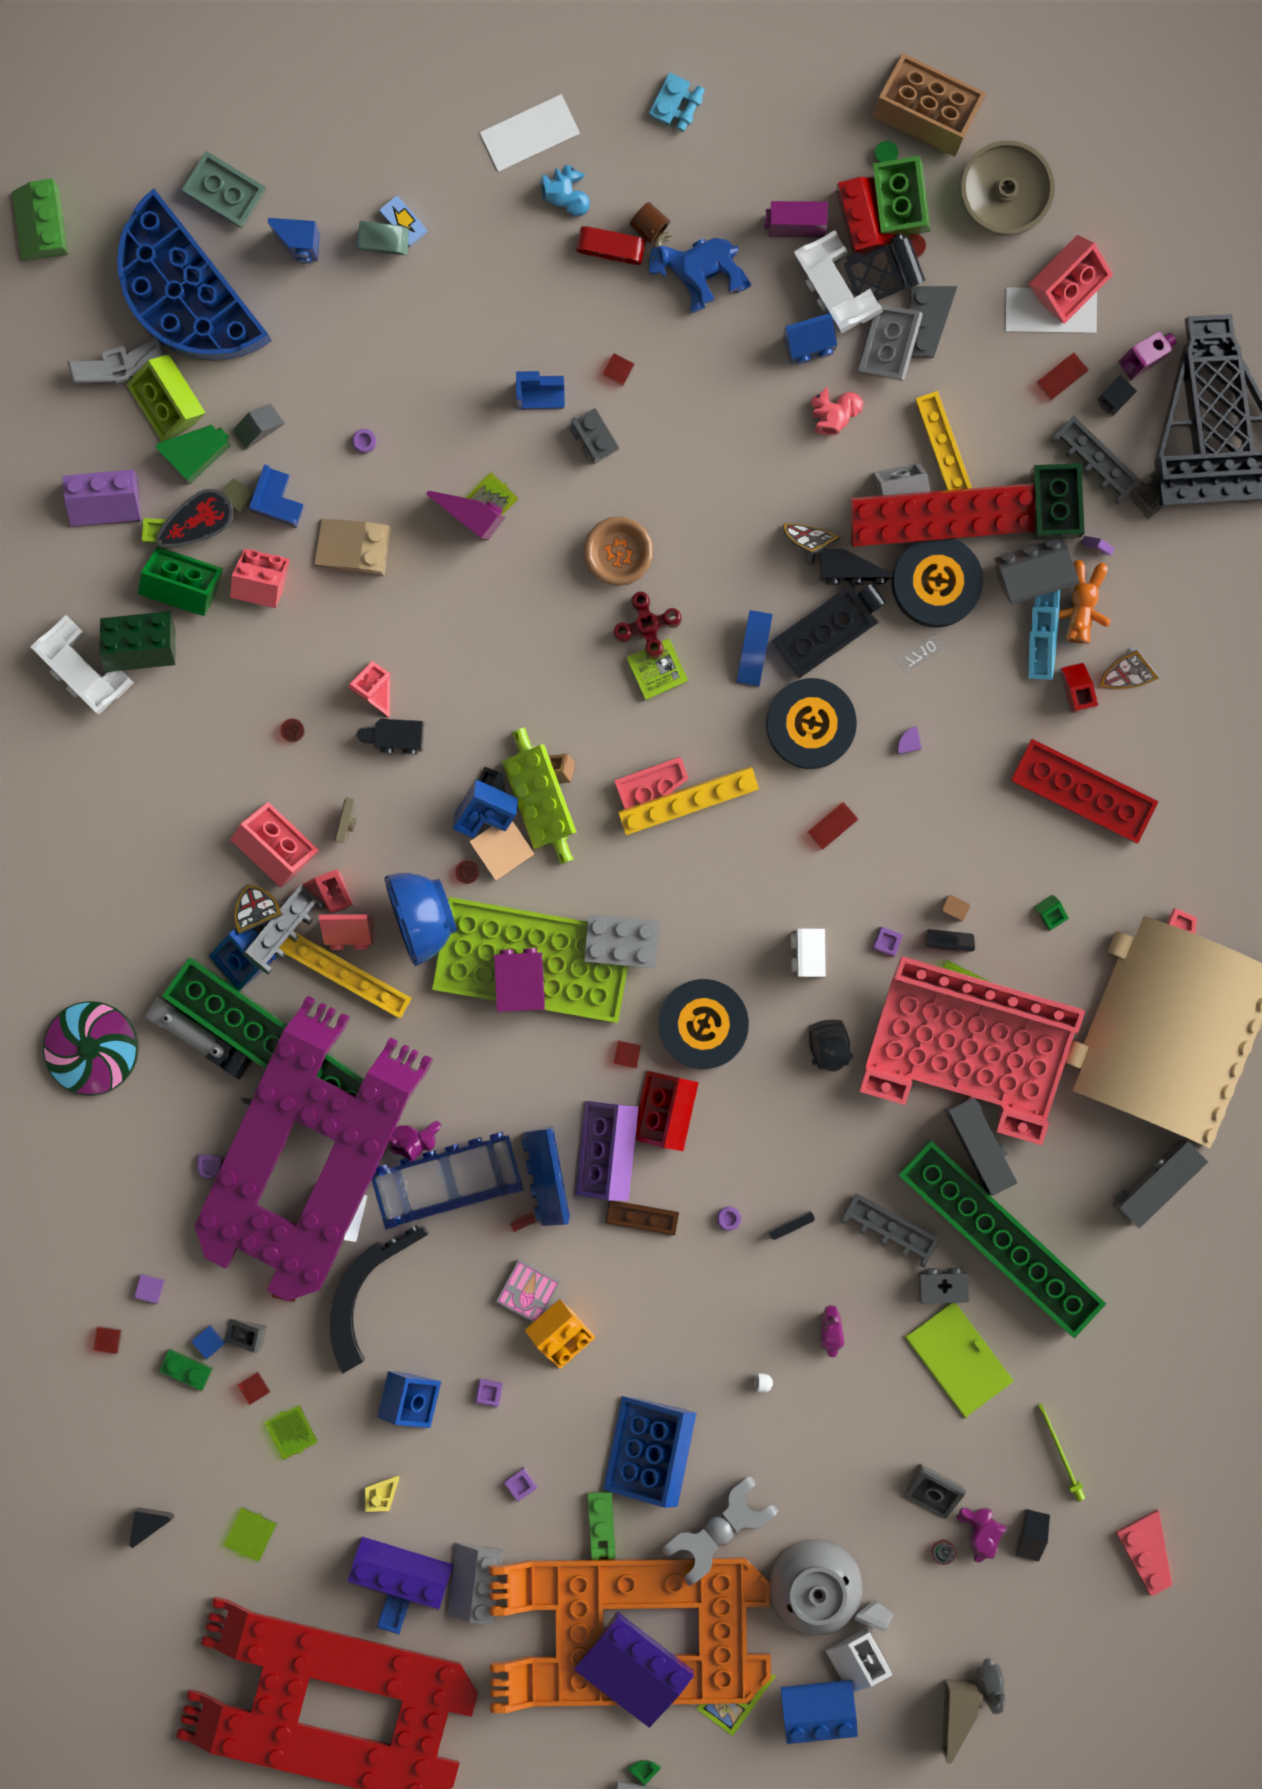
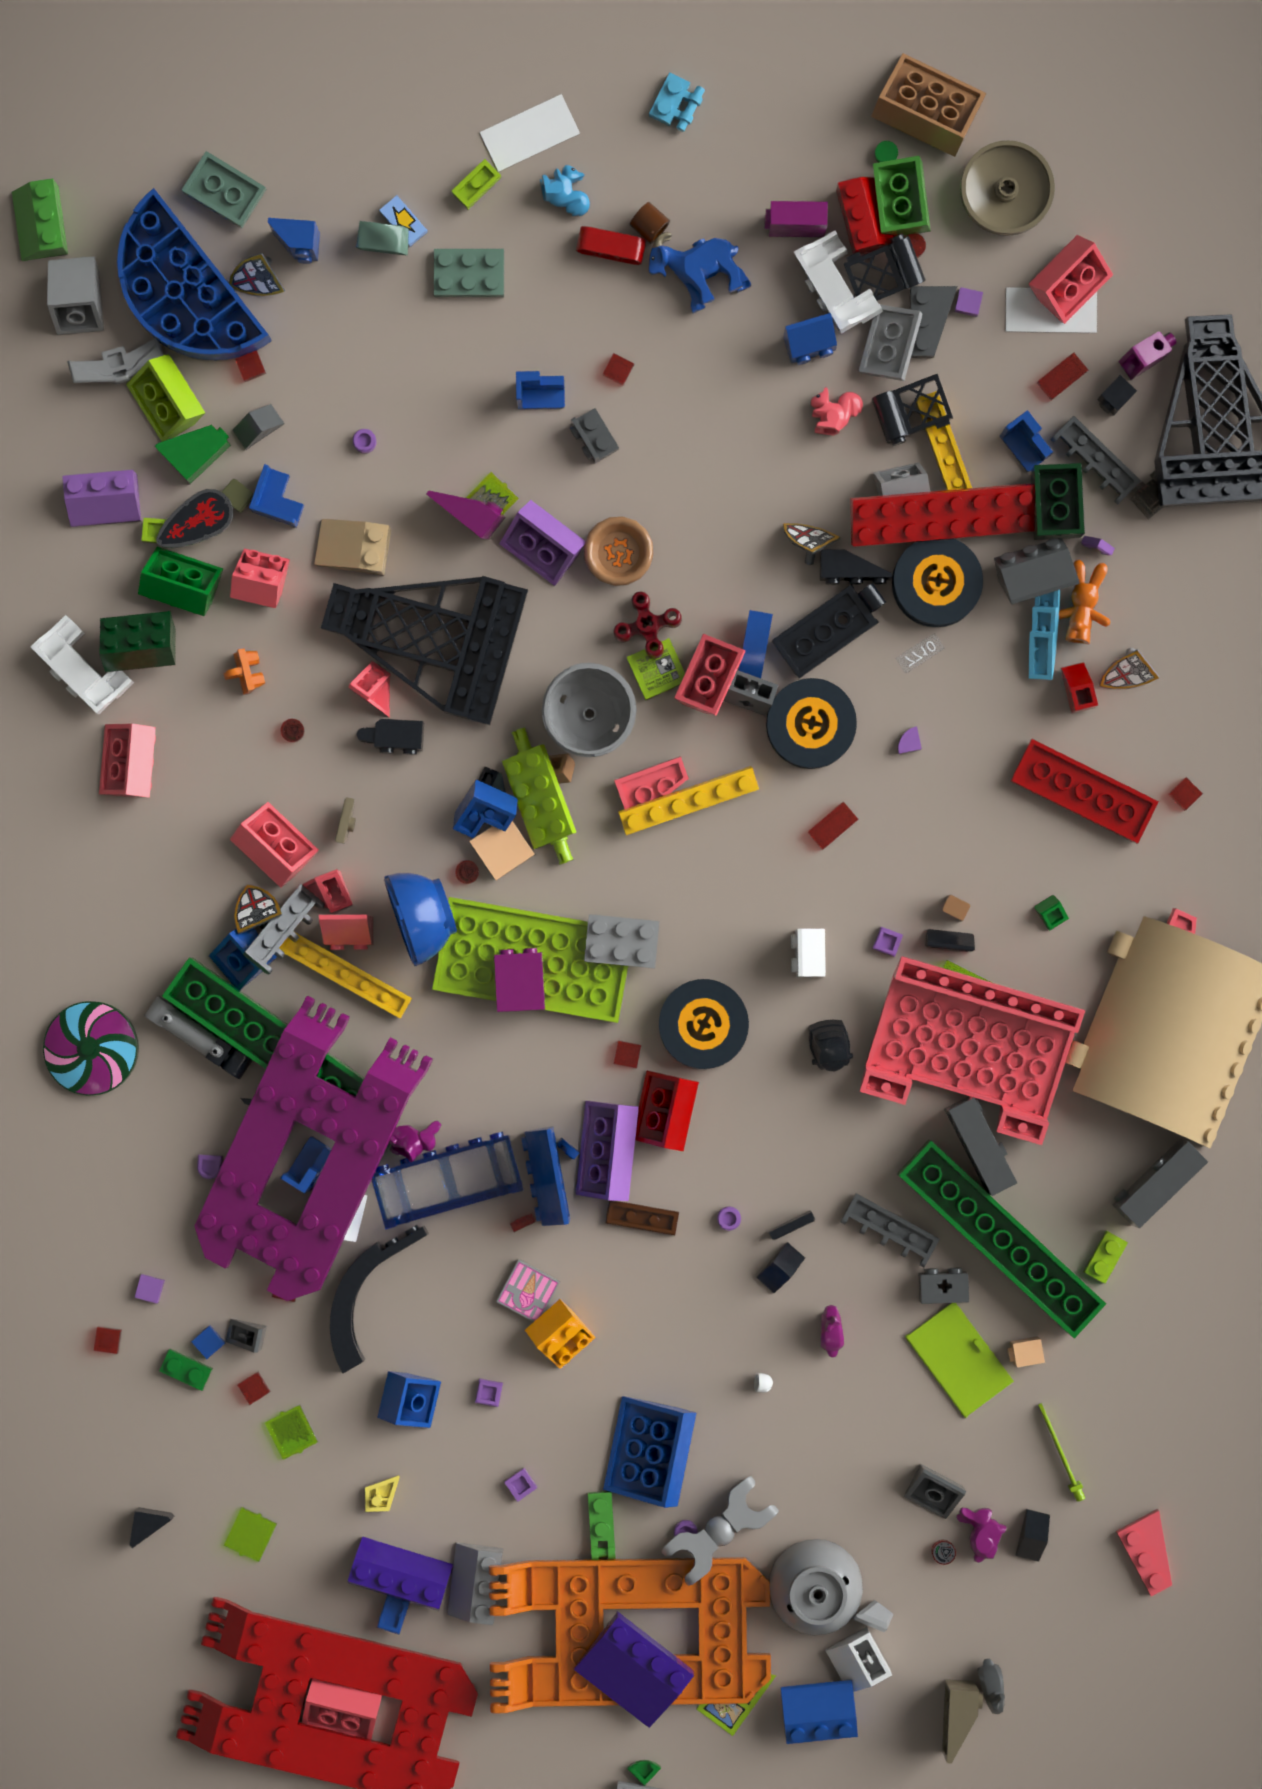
(75, 295): none -> light grey slope
(127, 760): none -> coral slope
(248, 681): none -> orange hips
(250, 366): none -> clear red tile
(256, 277): none -> shield
(307, 1165): none -> blue panel
(341, 1709): none -> coral slope
(468, 272): none -> sand green plate
(476, 184): none -> lime plate
(484, 648): none -> black wing
(542, 542): none -> medium lavender slope
(568, 1148): none -> blue tile
(594, 689): none -> light grey piece
(685, 1526): none -> medium lavender tile
(709, 675): none -> coral slope
(751, 693): none -> dark grey brick
(781, 1268): none -> black slope
(893, 415): none -> black piece
(968, 302): none -> medium lavender tile
(1025, 441): none -> blue panel
(1026, 1352): none -> light nougat brick
(1105, 1257): none -> lime plate
(1185, 793): none -> clear red tile

